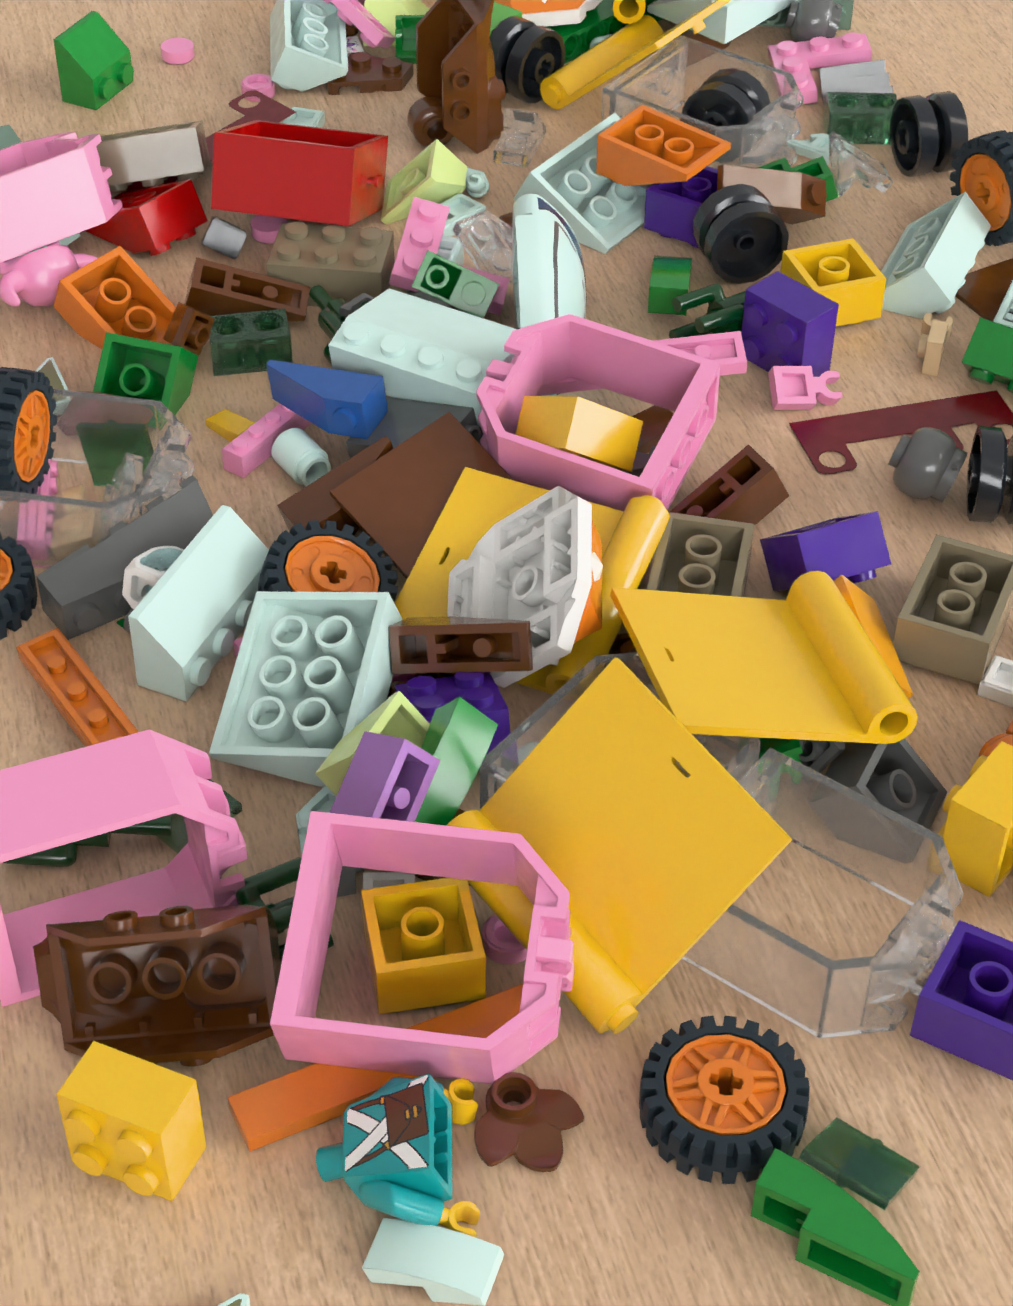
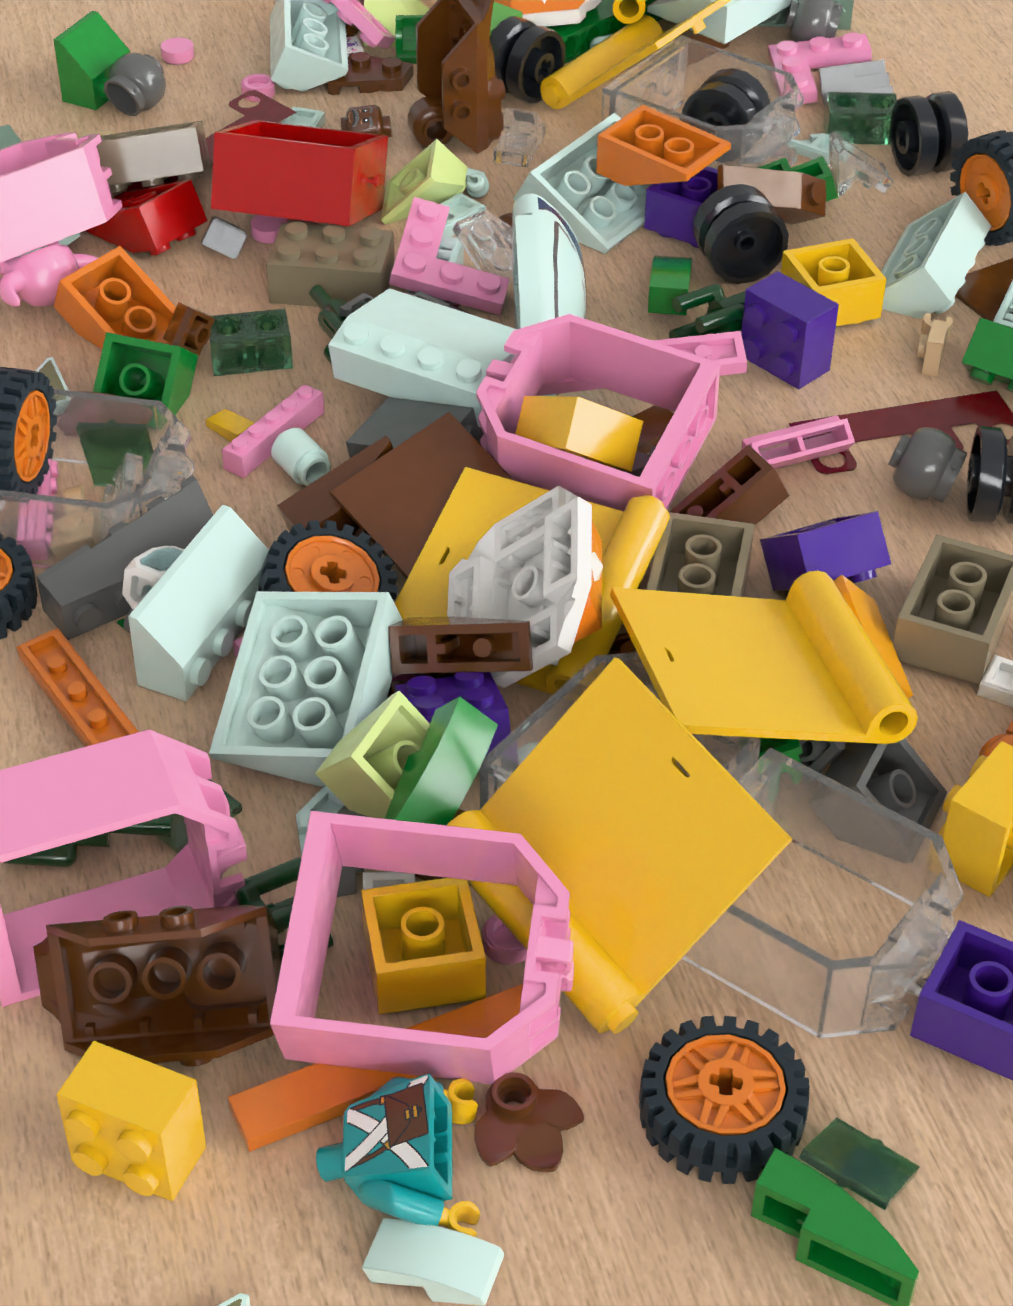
(135, 83): none -> dark grey piece
(231, 290): reddish brown slope -> none
(330, 398): blue slope -> none
(367, 120): none -> reddish brown head
(386, 779): medium lavender brick -> none
(455, 285): slope -> none
(797, 388): bright pink plate -> none
(803, 450): none -> bright pink piece

